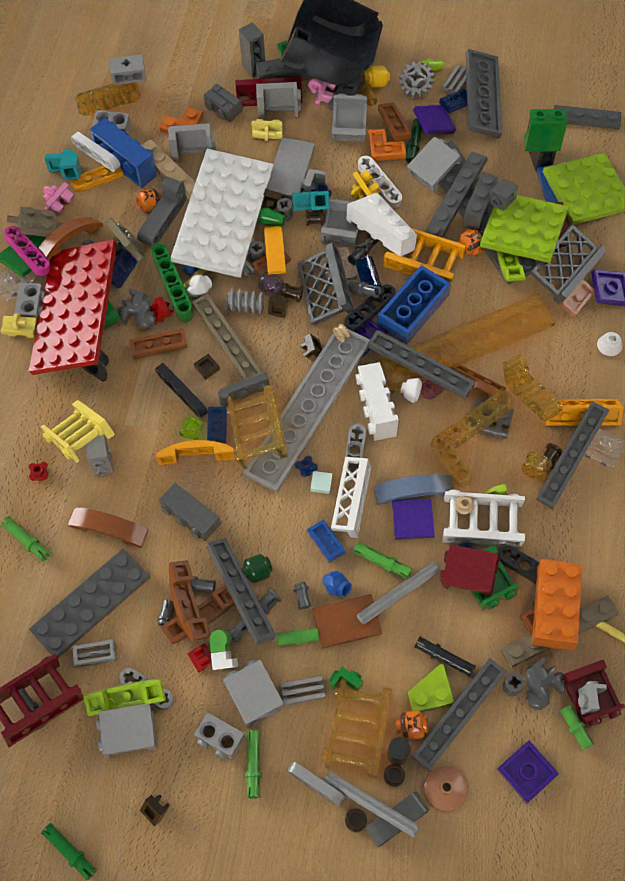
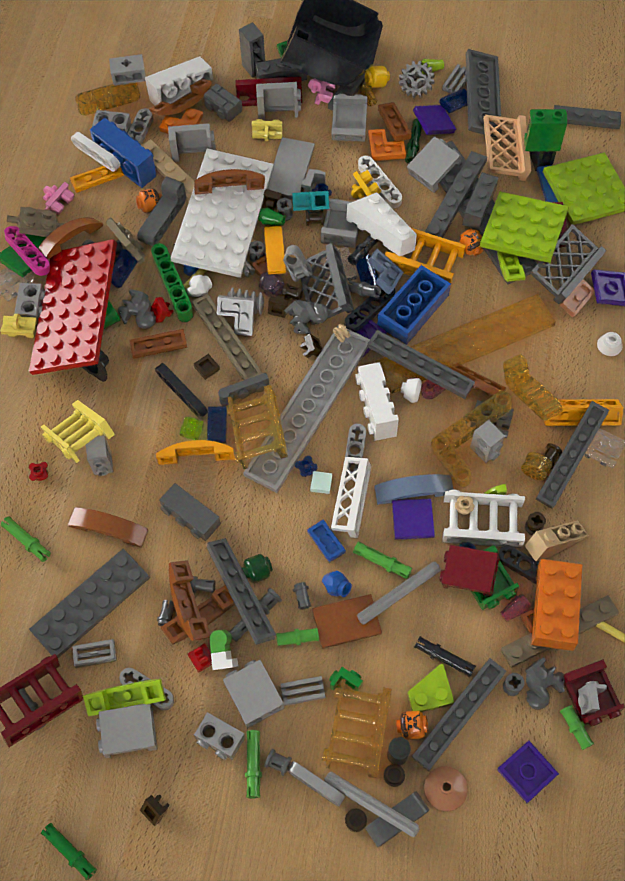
(64, 162): teal brick -> none
(138, 122): none -> light grey beam
(176, 81): none -> white wedge
(198, 90): none -> dark orange slope
(229, 177): none -> dark orange slope
(239, 308): none -> light grey plate
(278, 762): none -> dark grey bush
(297, 266): none -> light grey piece
(304, 312): none -> dark grey animal
(389, 271): none -> sand blue plate
(487, 441): none -> light grey brick
(503, 194): dark grey brick -> none
(515, 607): none -> clear pink cone
(521, 158): none -> light nougat fence
(539, 519): none -> dark brown bush
(553, 540): none -> tan slope

